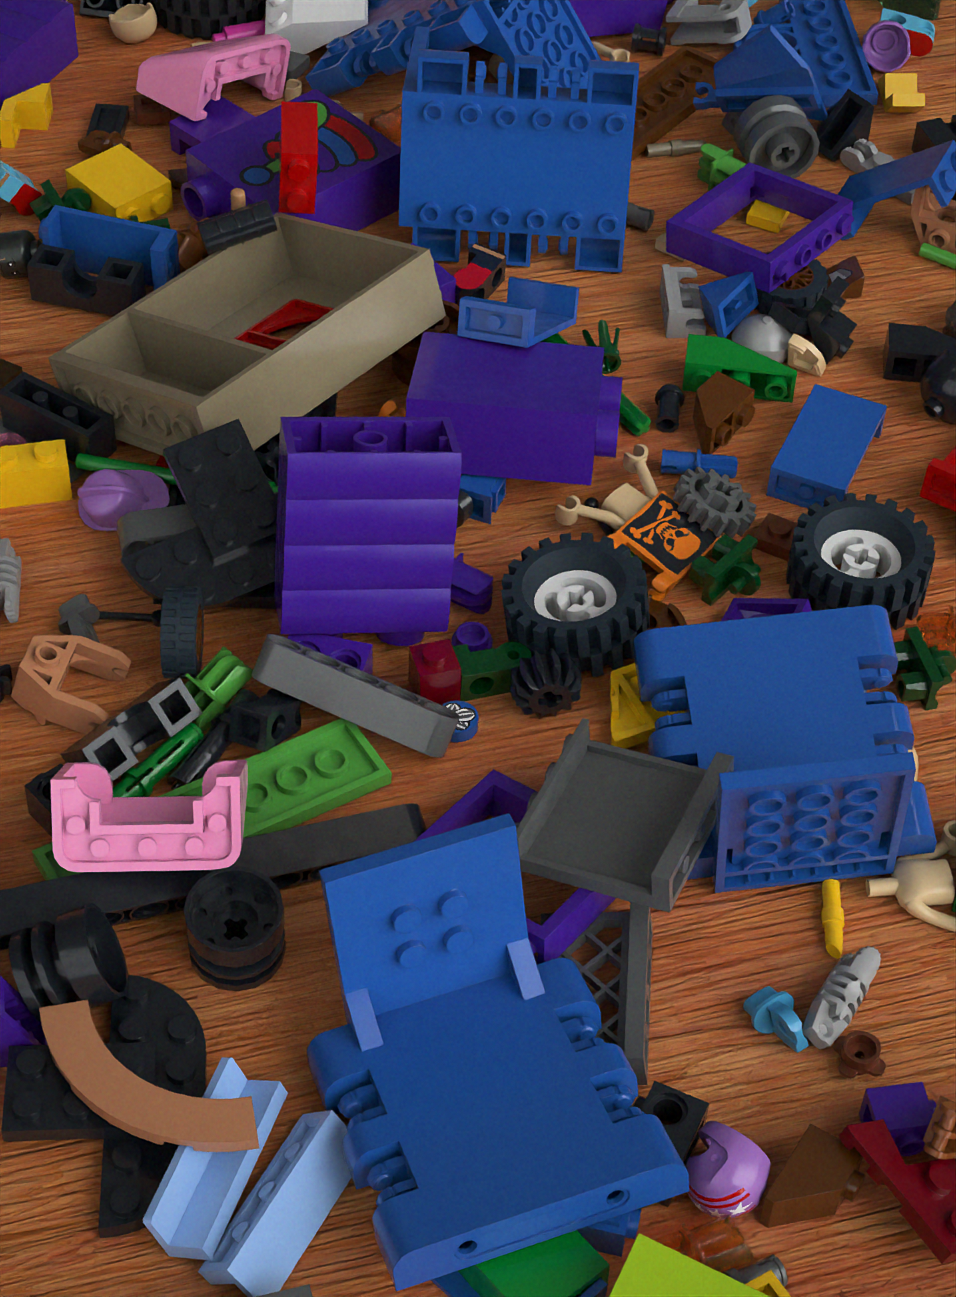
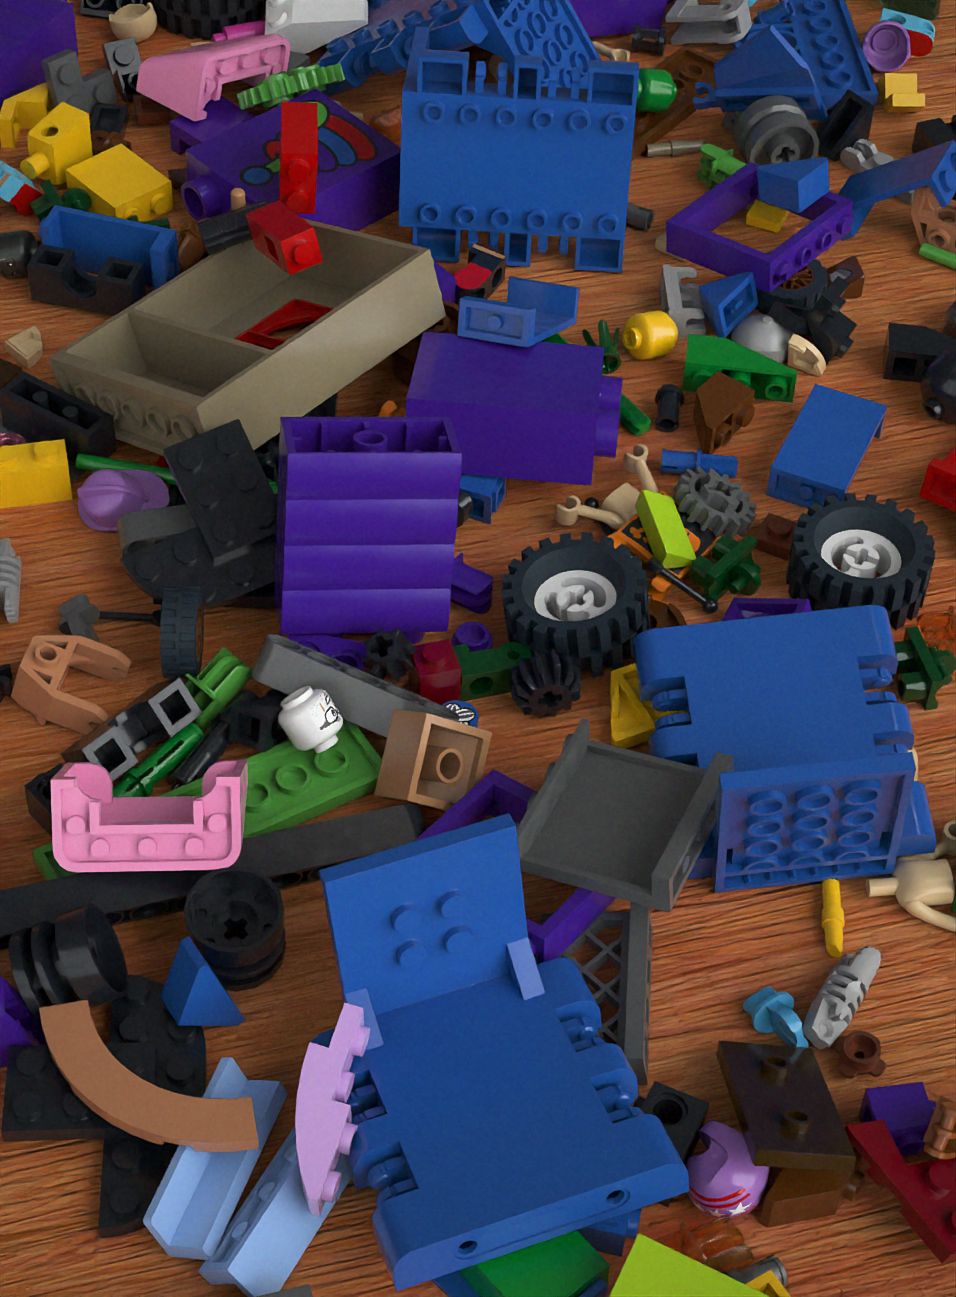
(26, 347): none -> tan tile
(58, 144): none -> yellow torso
(69, 86): none -> dark grey plate
(123, 62): none -> black slope
(196, 993): none -> blue slope
(284, 237): none -> red brick
(289, 86): none -> bright green gear
(310, 719): none -> white head
(322, 1122): none -> lavender slope
(388, 654): none -> black gear
(431, 760): none -> medium nougat slope
(650, 335): none -> yellow head
(655, 90): none -> green head
(664, 529): none -> lime slope
(709, 604): none -> black hinge
(784, 1107): none -> dark brown plate
(793, 183): none -> blue slope

